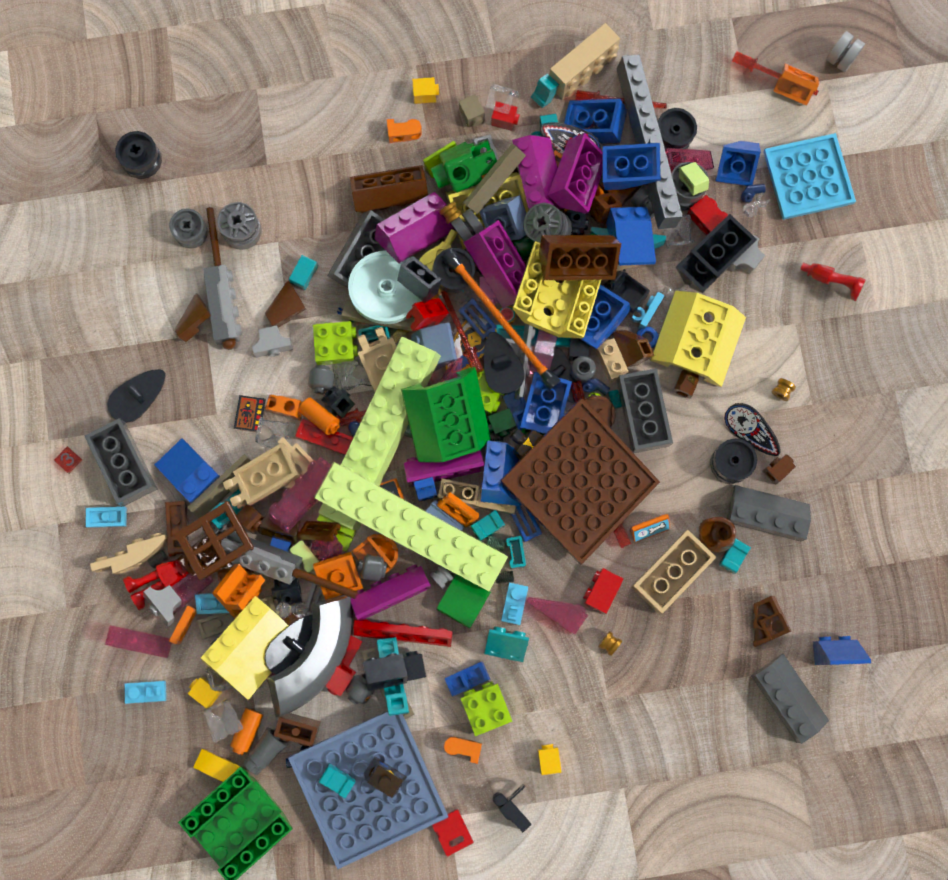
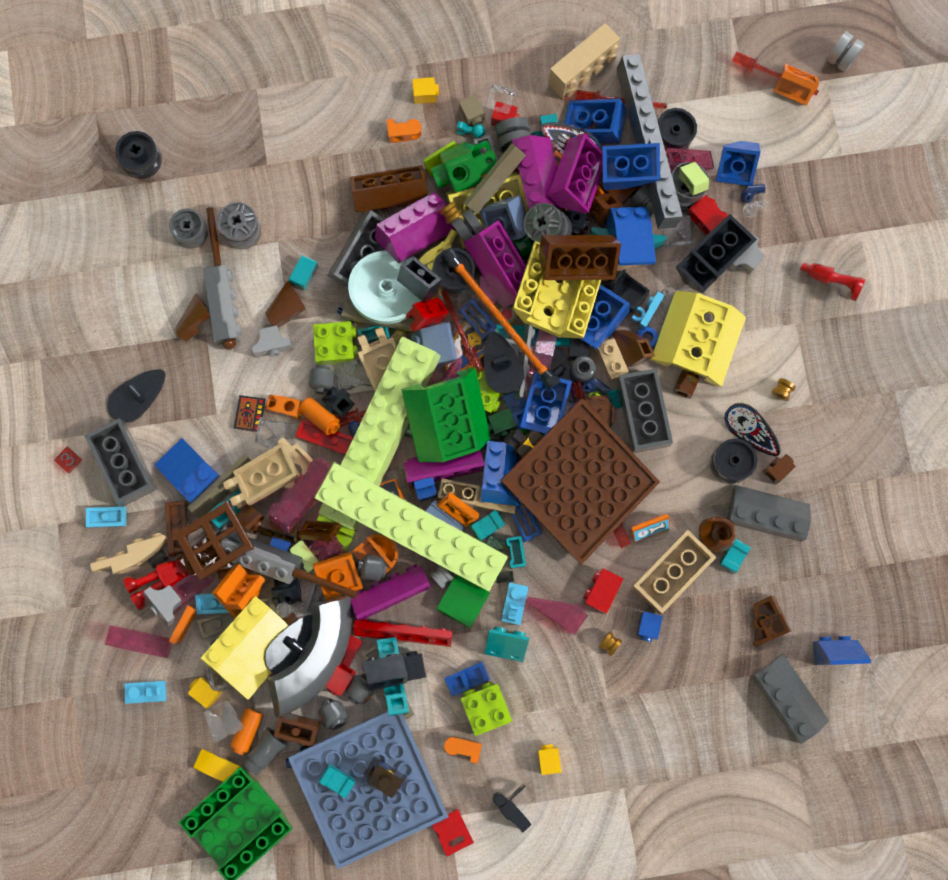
(333, 714): none -> dark grey head
(477, 130): none -> teal arm
(511, 129): none -> dark grey wheel
(545, 90): teal piece -> none
(649, 626): none -> blue brick
(809, 176): medium azure plate -> none

